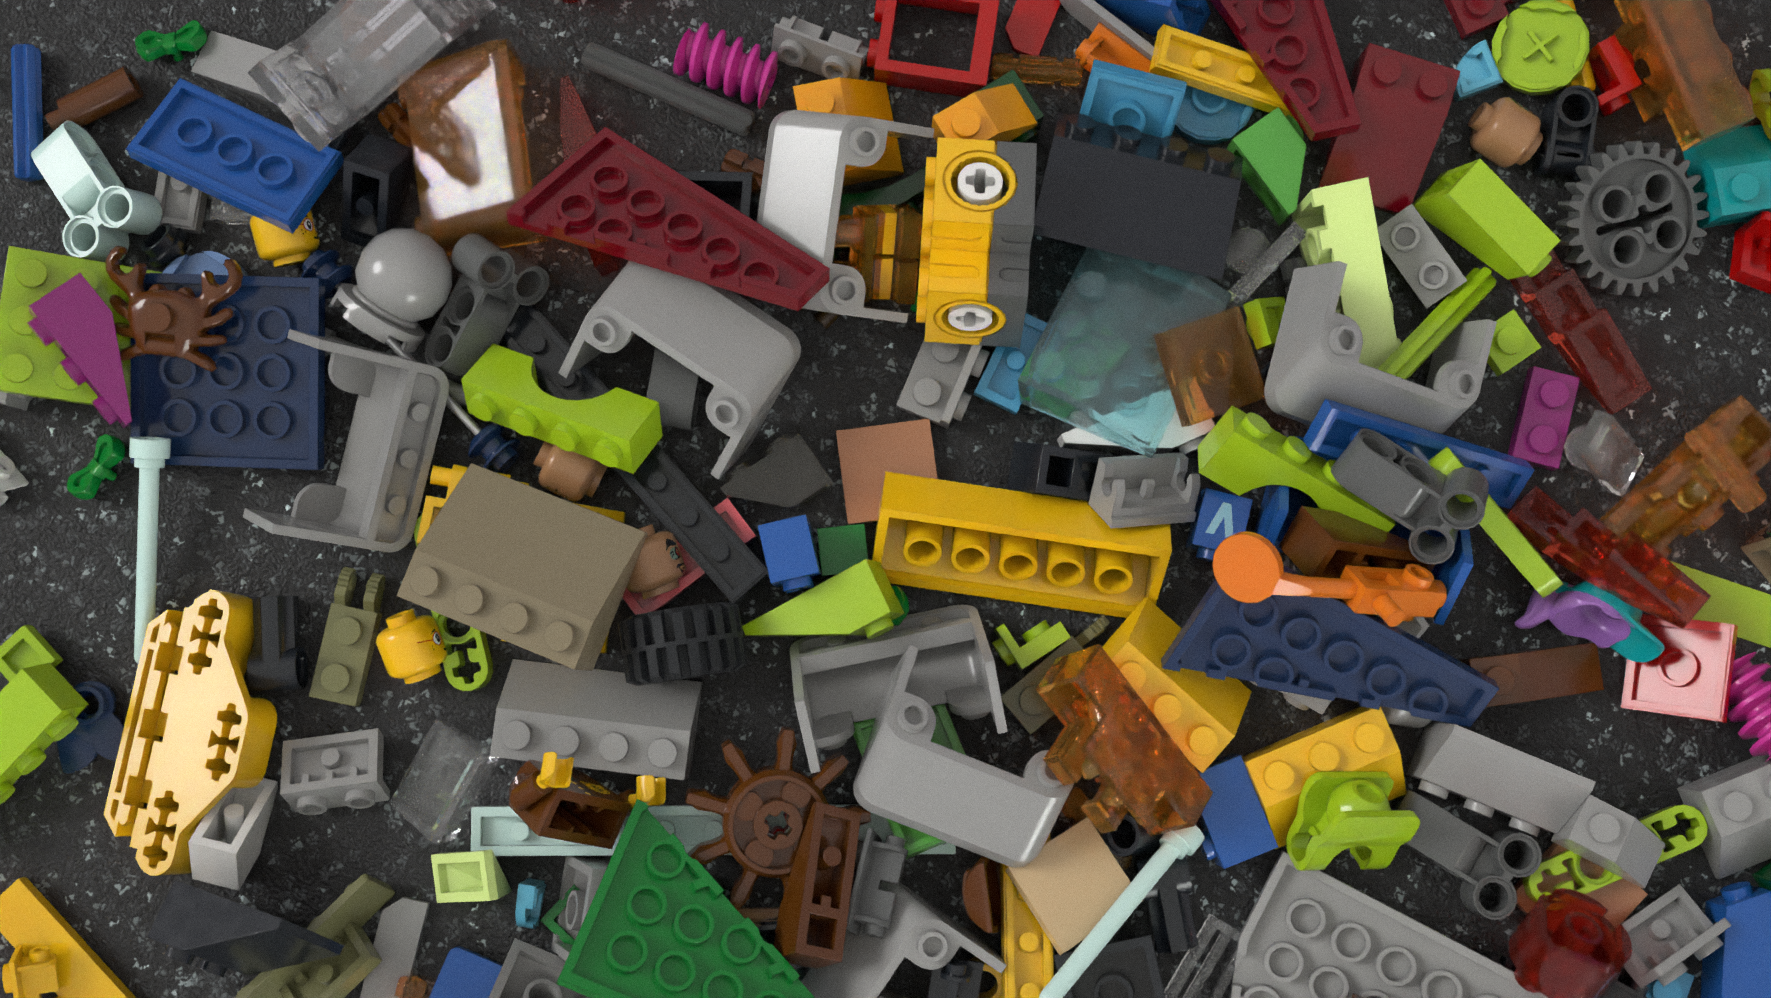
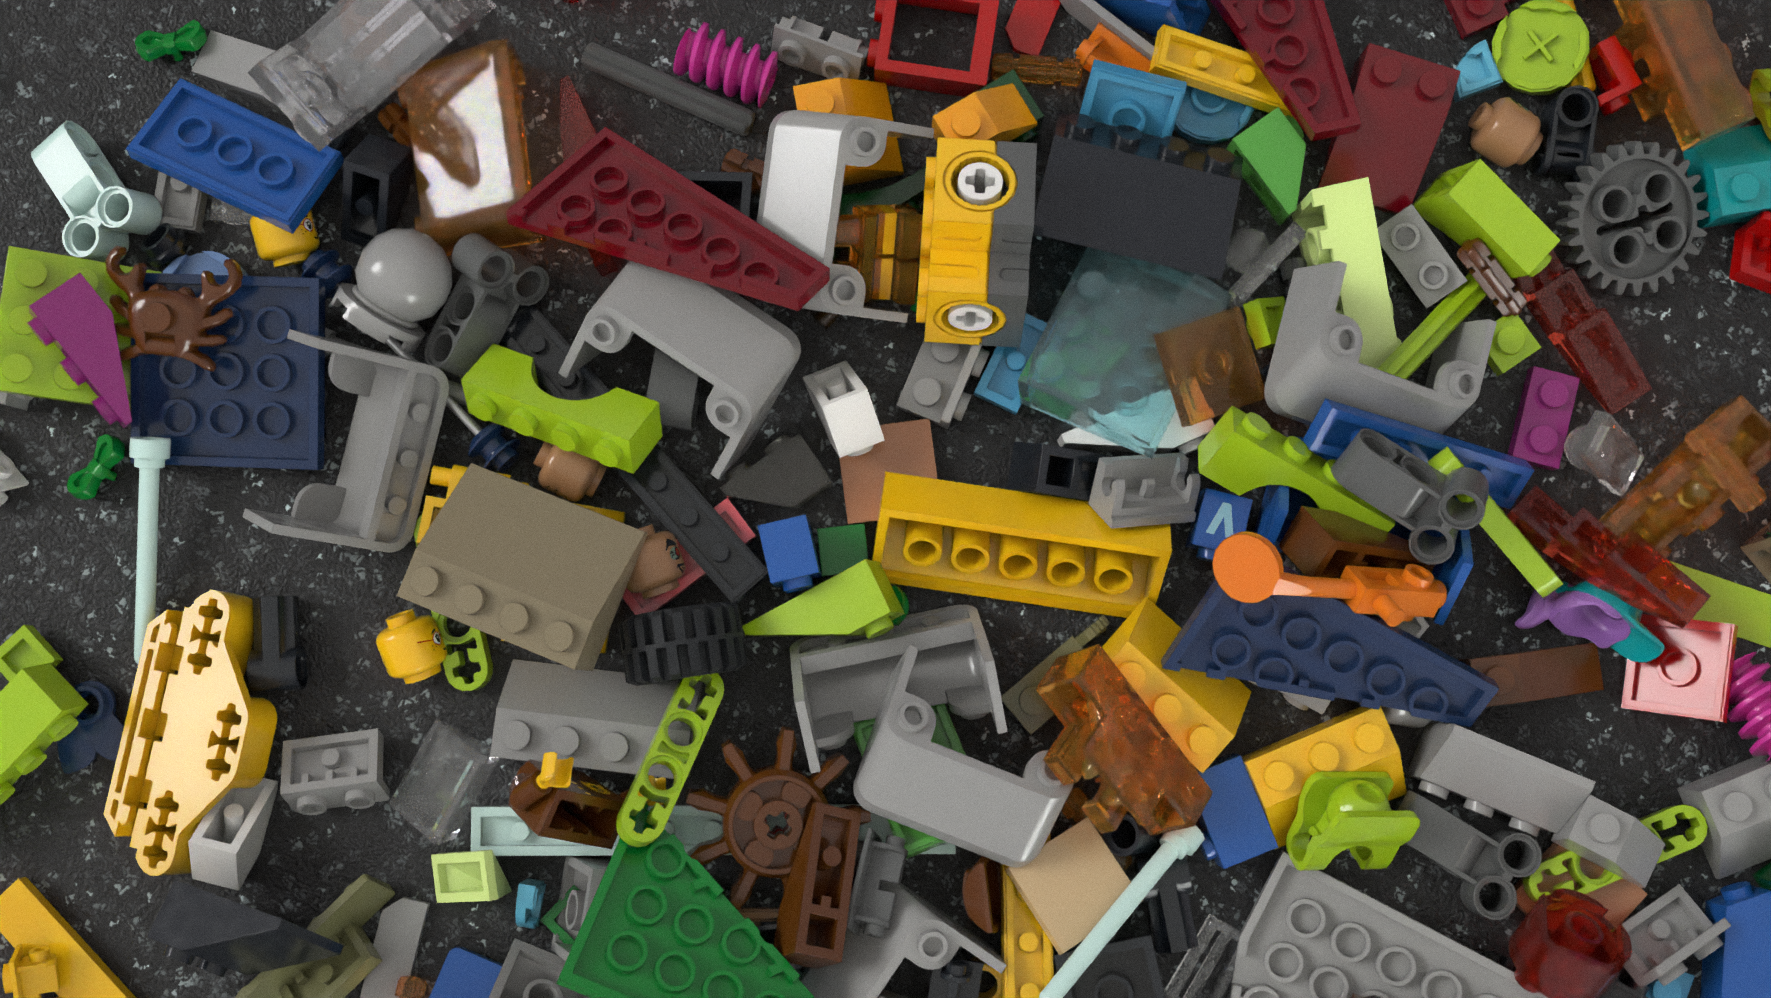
(26, 109): blue axle -> none
(96, 99): reddish brown cylinder -> none
(348, 641): olive hinge -> none
(667, 753): none -> lime beam
(844, 409): none -> white slope
(1038, 641): lime bracket -> none
(1491, 277): none -> reddish brown axle

